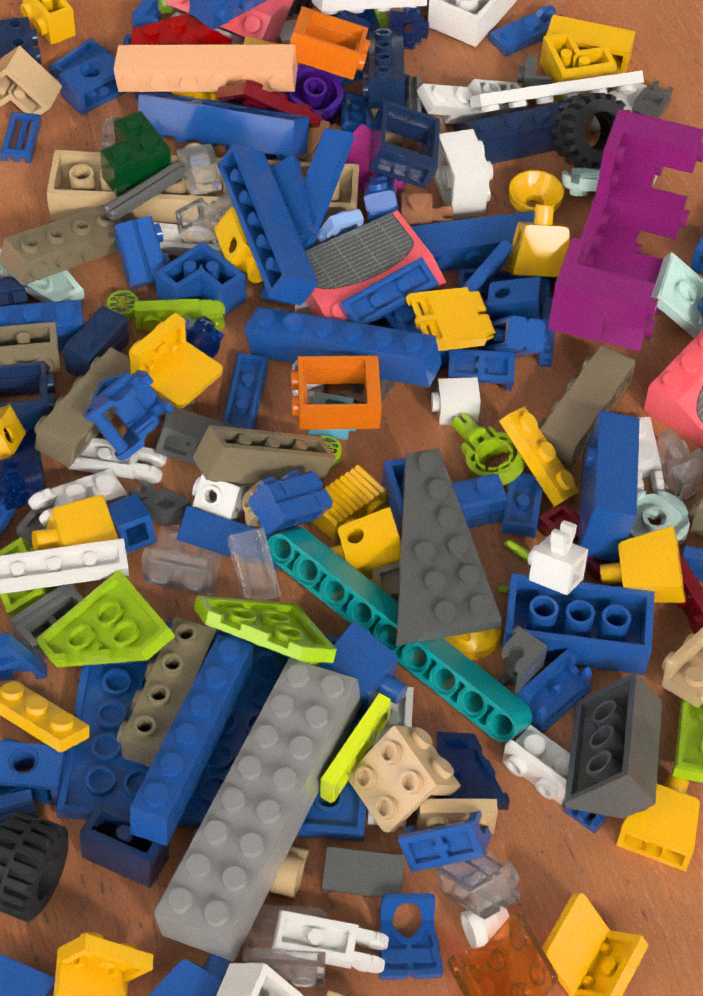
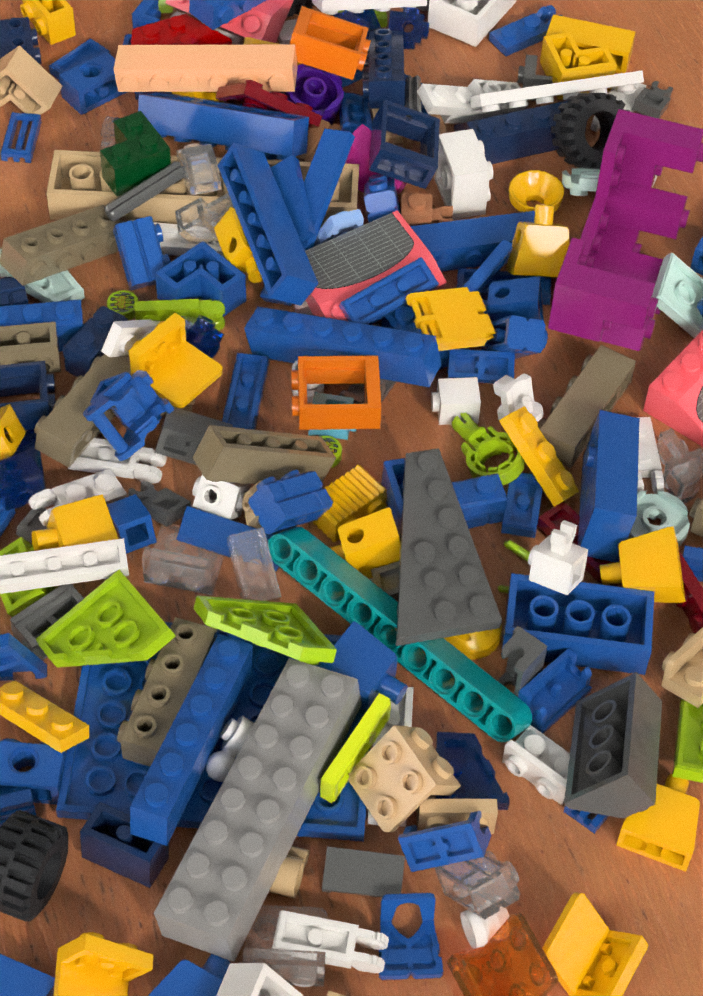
(125, 334): none -> white hinge
(234, 736): none -> white plate
(515, 395): none -> white hips
(546, 354): blue tile -> none

